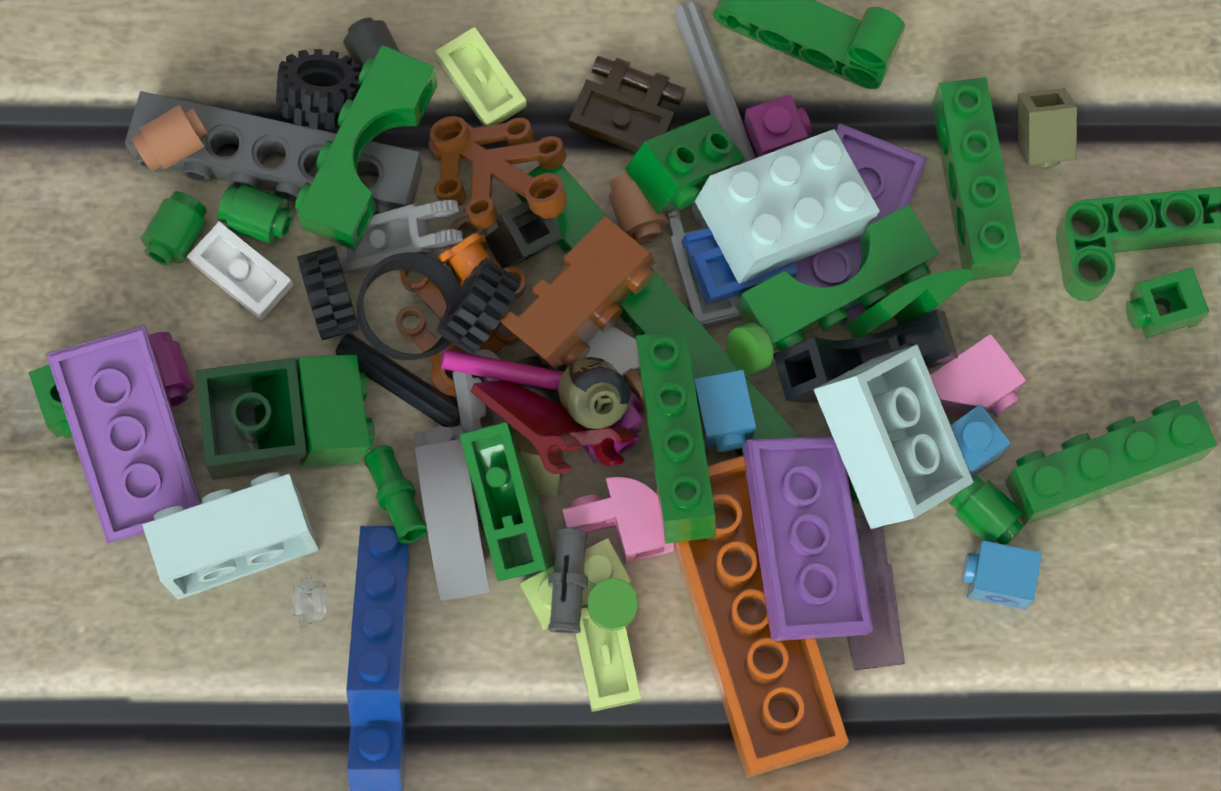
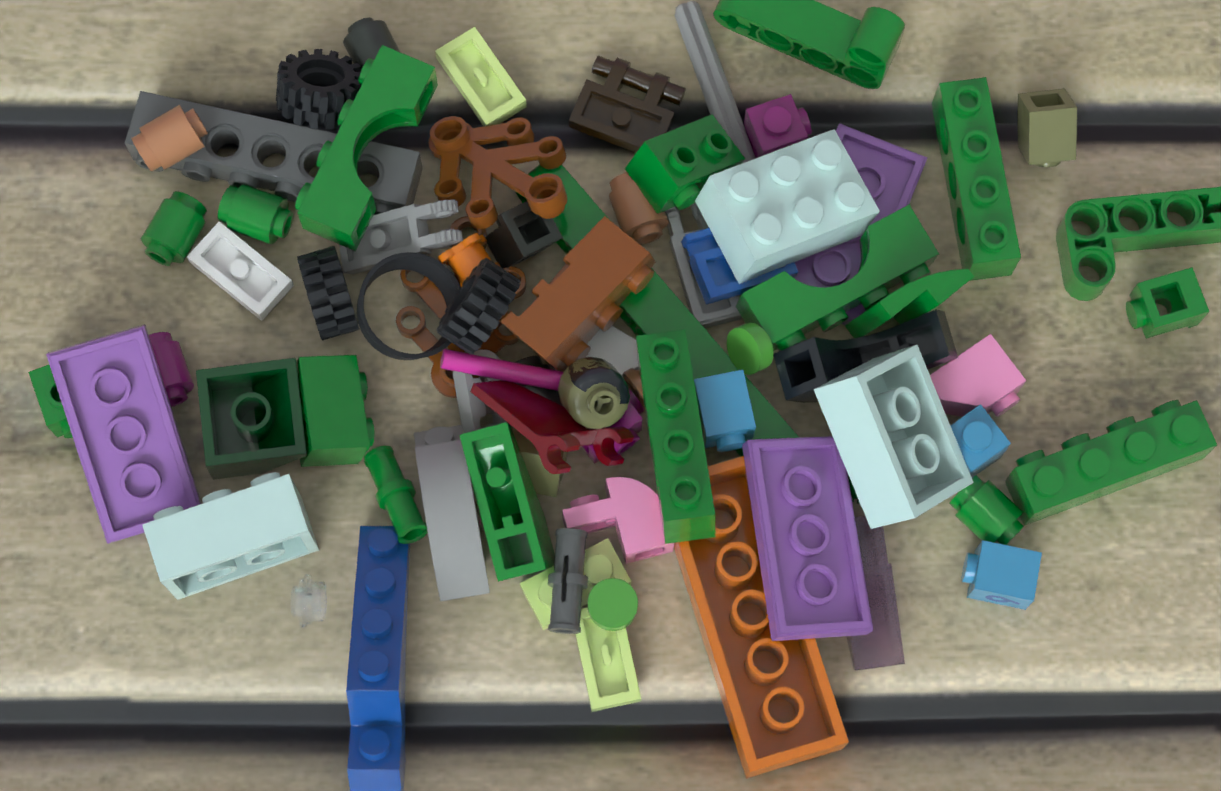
(401, 381): black axle -> none

